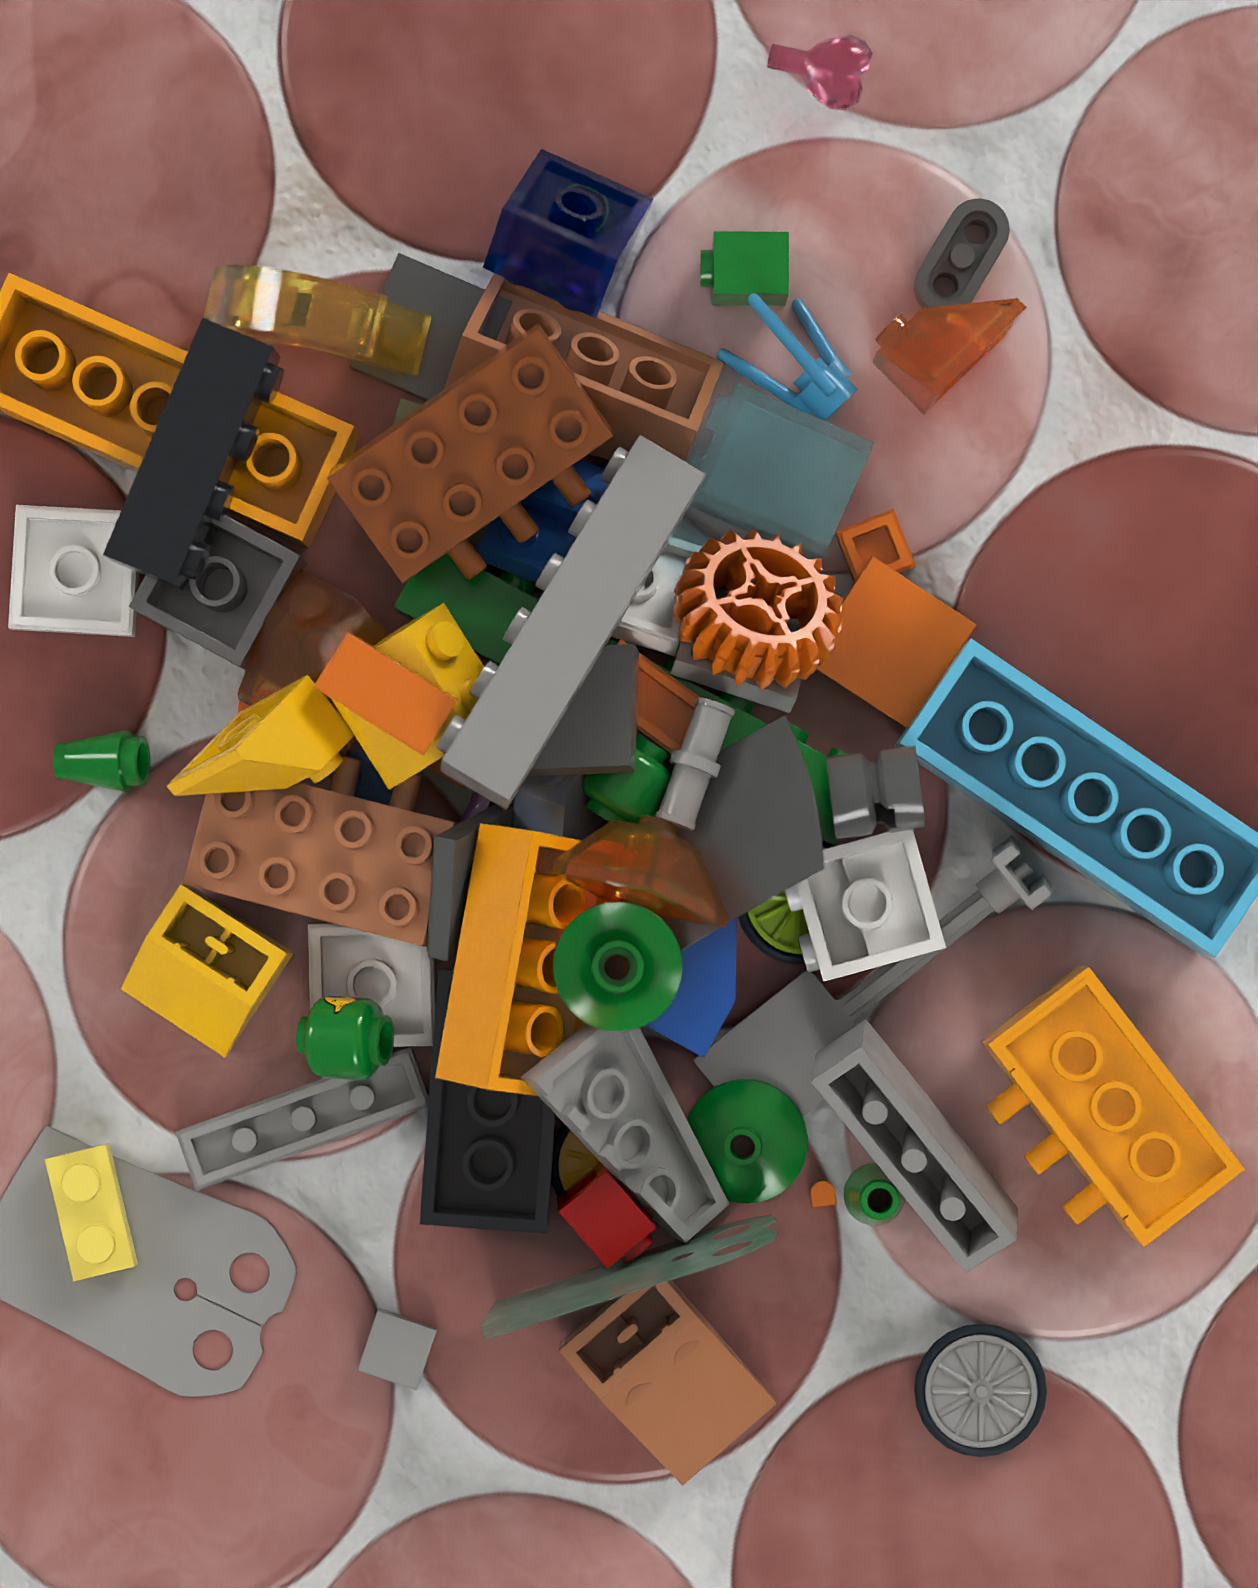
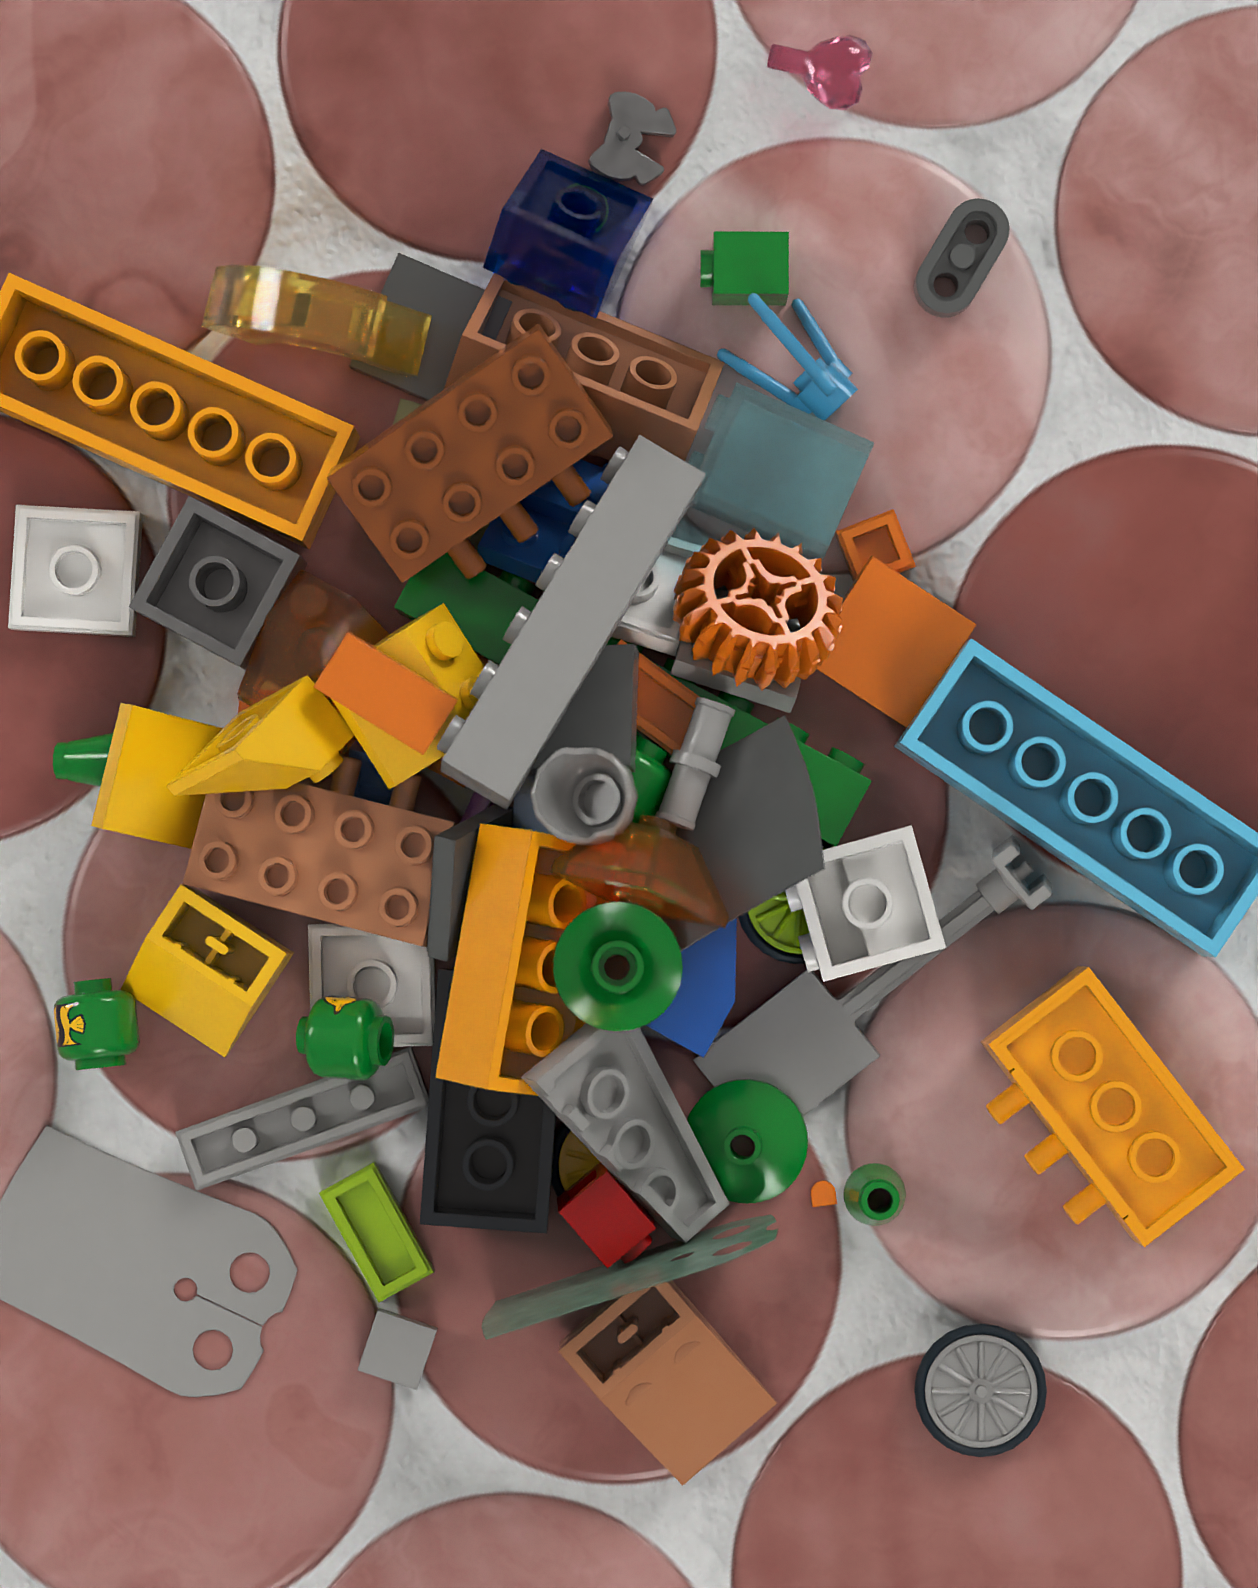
(91, 1212): light yellow plate -> none
(96, 1025): none -> green head
(141, 761): none -> yellow tile
(194, 455): black brick -> none
(376, 1231): none -> lime tile
(584, 795): none -> light grey hair
(630, 119): none -> flat silver piece
(875, 792): dark grey wheel -> none
(915, 1146): light grey brick -> none
(941, 346): clear orange slope -> none

